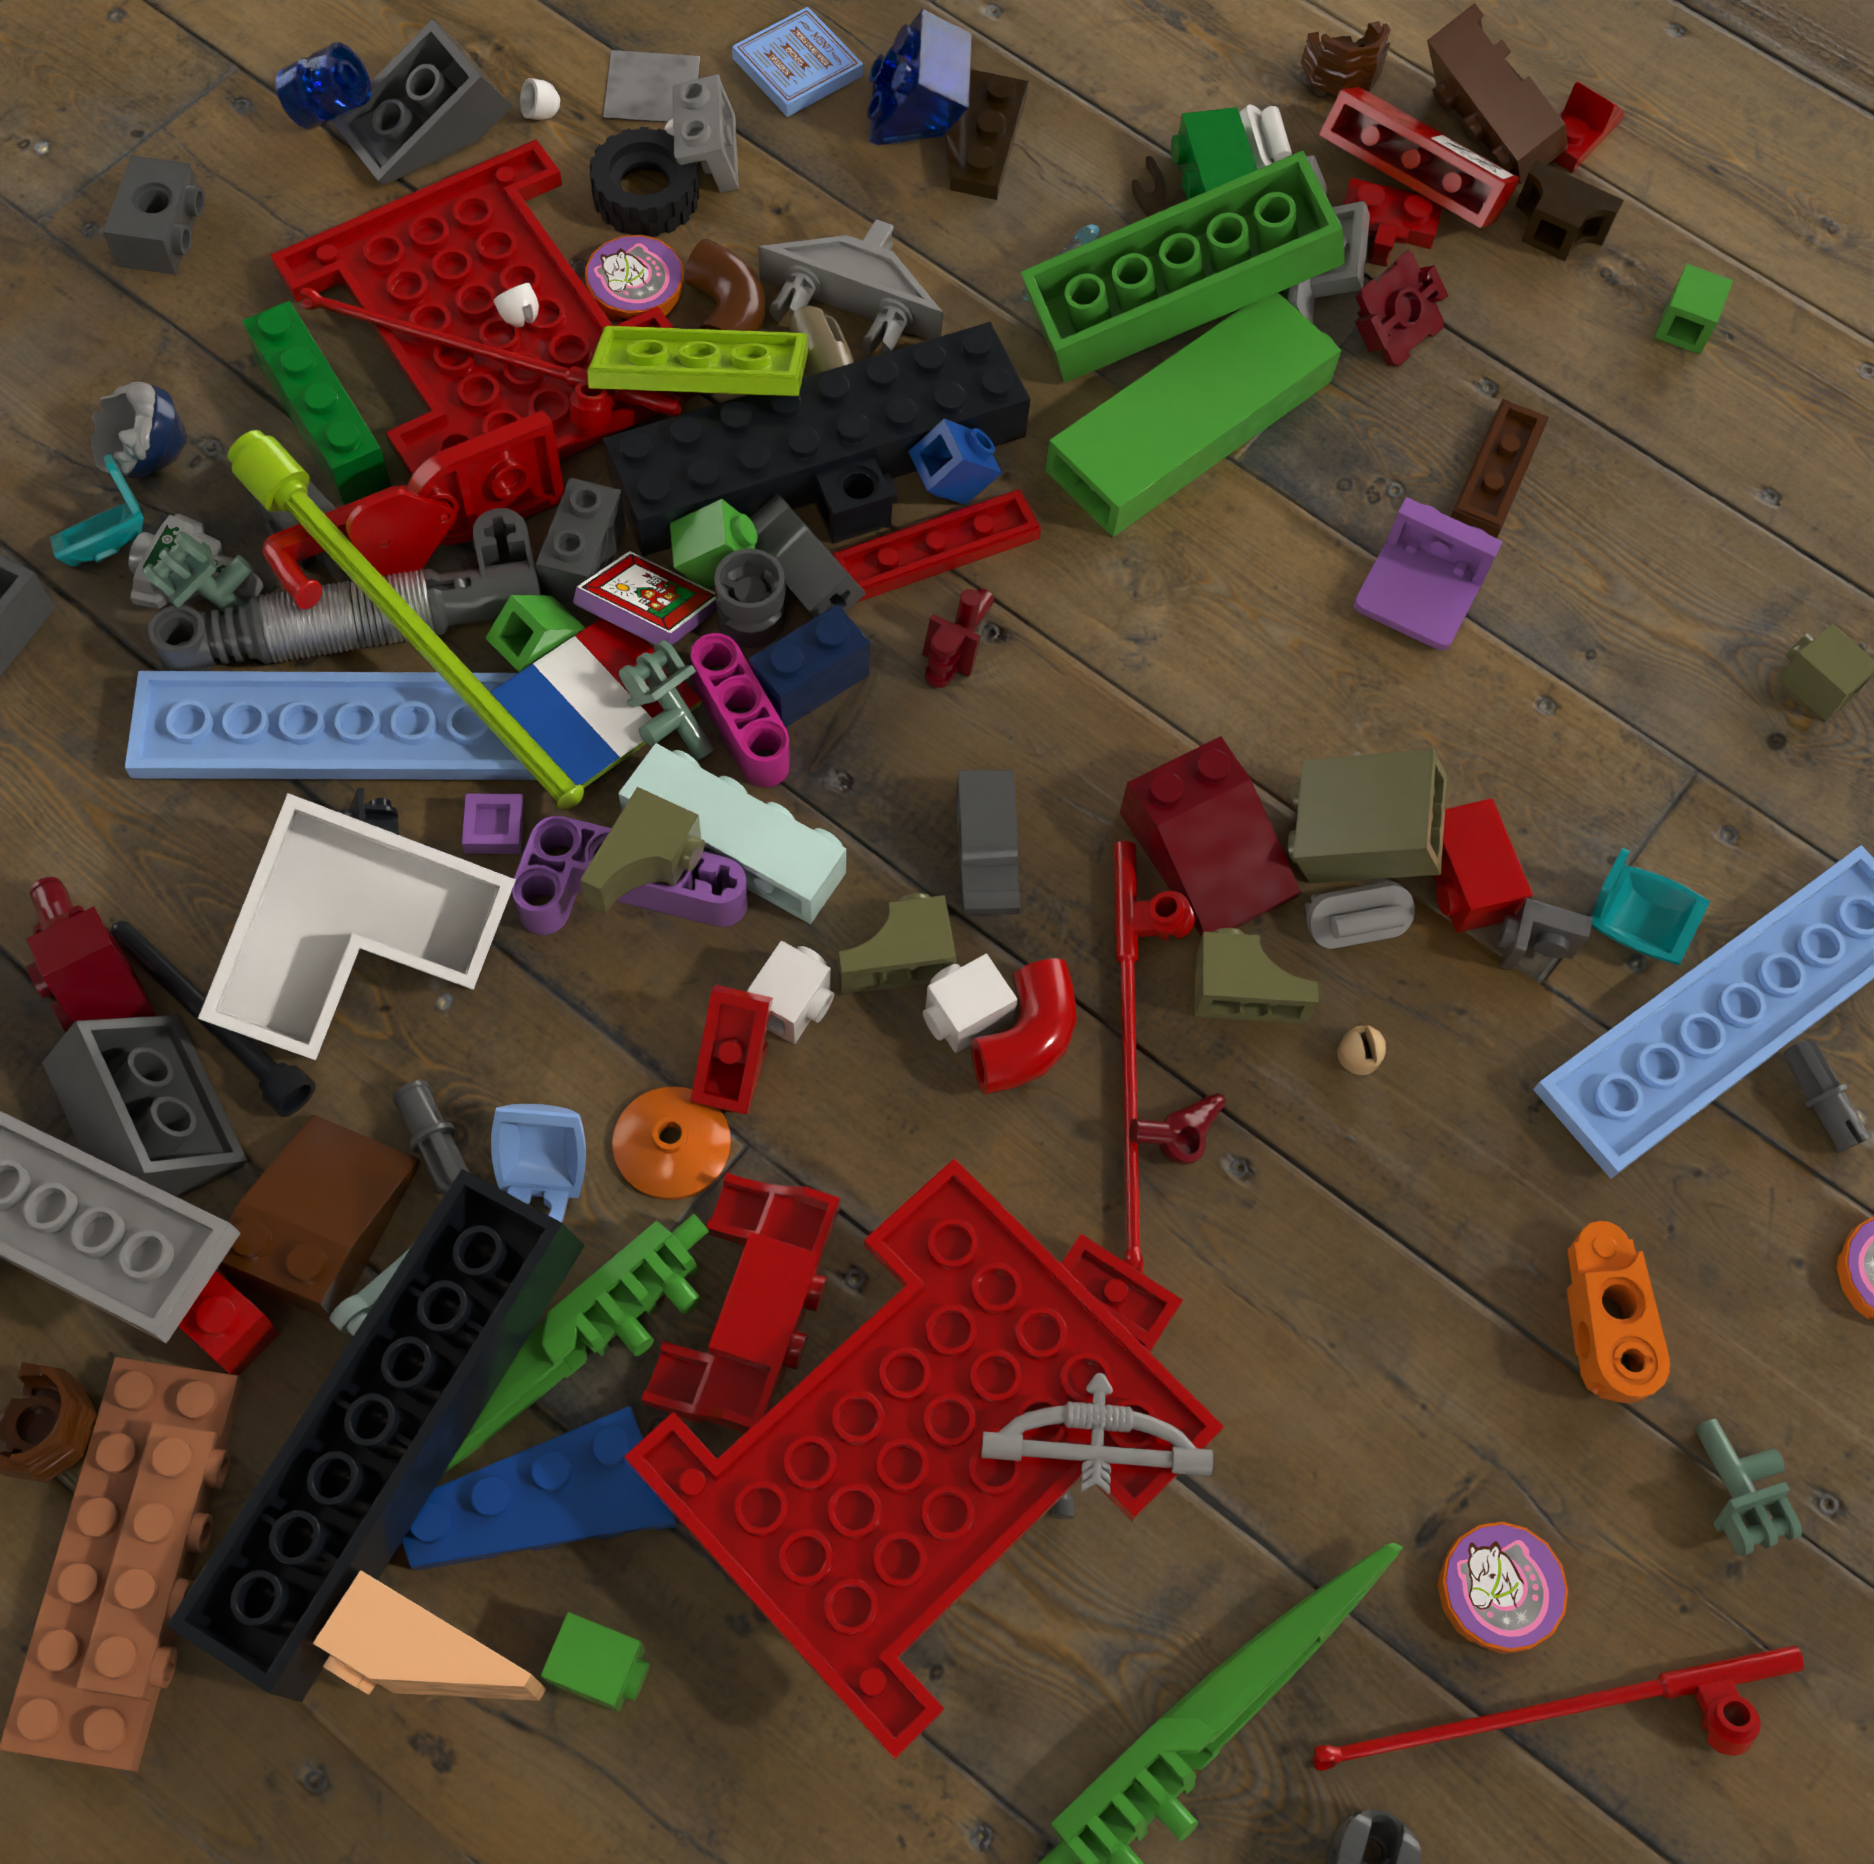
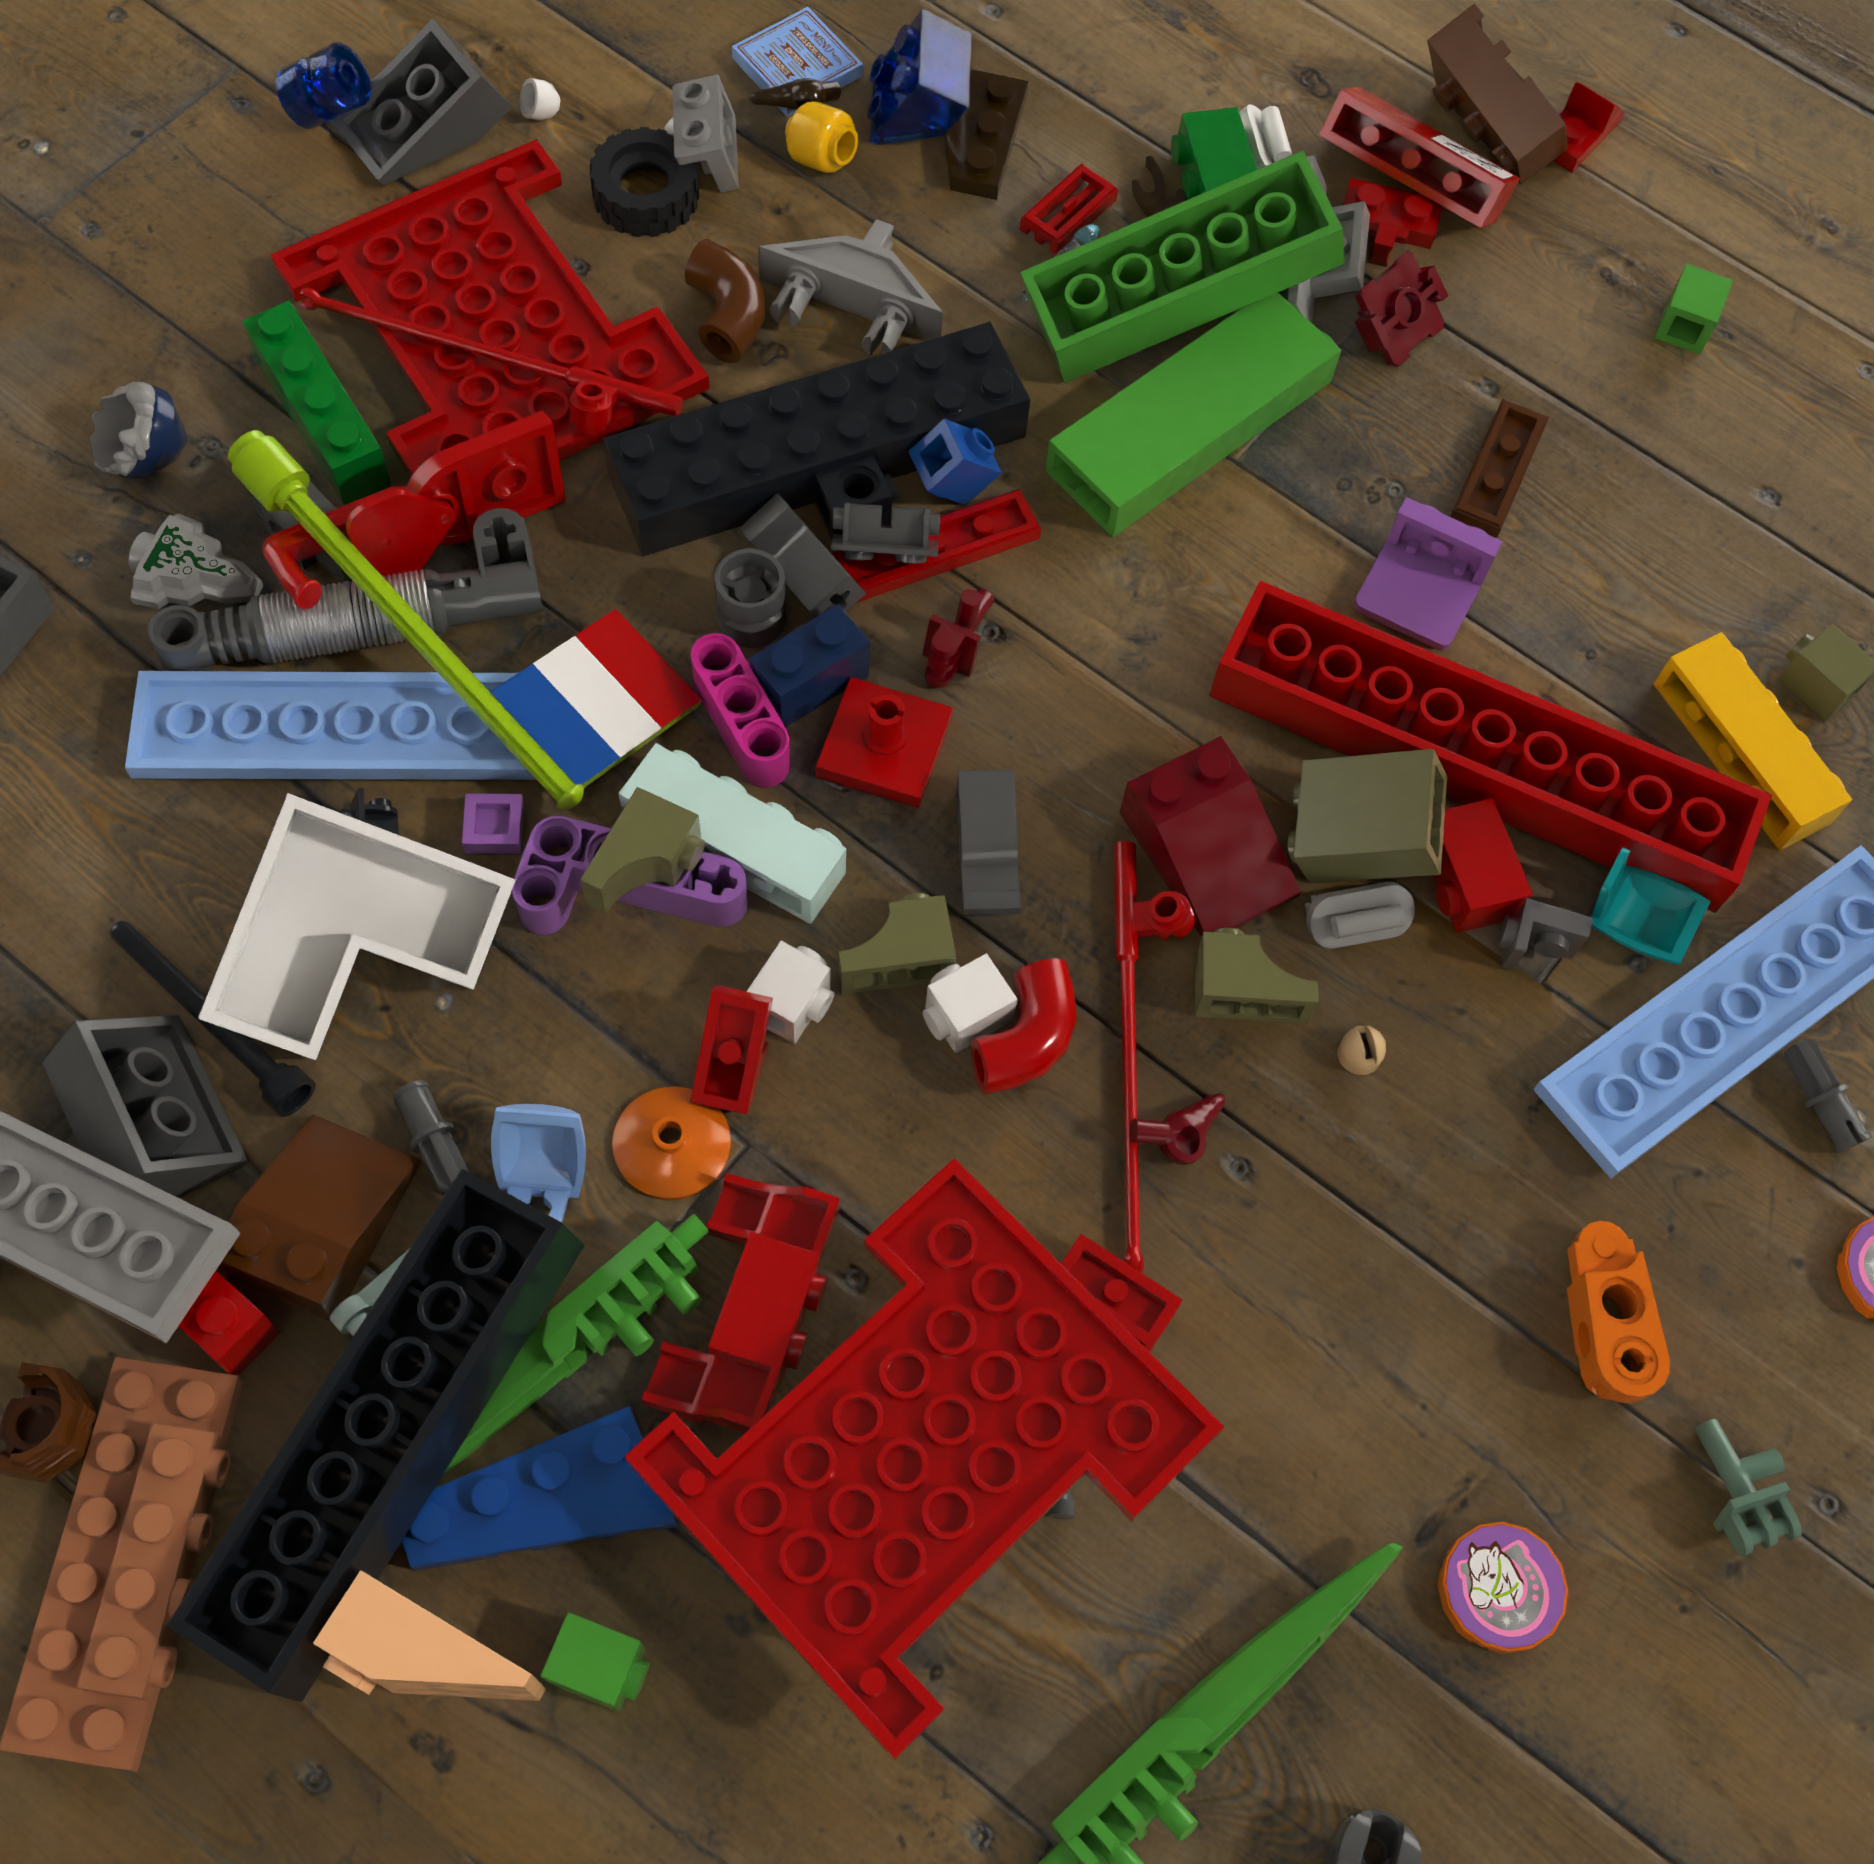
(80, 961): dark red brick -> none
(102, 533): teal piece -> none
(154, 215): dark grey brick -> none
(190, 568): sand green arm -> none
(518, 305): white hinge -> none
(531, 629): bright green brick -> none
(580, 538): dark grey brick -> none
(634, 276): tile -> none
(643, 83): flat silver sticker -> none
(646, 599): tile -> none
(662, 688): sand green arm -> none
(699, 361): lime tile -> none
(707, 537): bright green brick -> none
(797, 93): none -> dark brown animal
(821, 137): none -> yellow head
(825, 340): dark tan arm -> none
(865, 535): none -> dark grey hinge
(884, 742): none -> red tile
(1054, 231): none -> red tile
(1183, 1458): light grey piece -> none
(1346, 64): reddish brown hair -> none
(1536, 759): none -> red brick
(1564, 211): dark brown brick -> none
(1727, 1716): red piece -> none
(1752, 738): none -> yellow brick

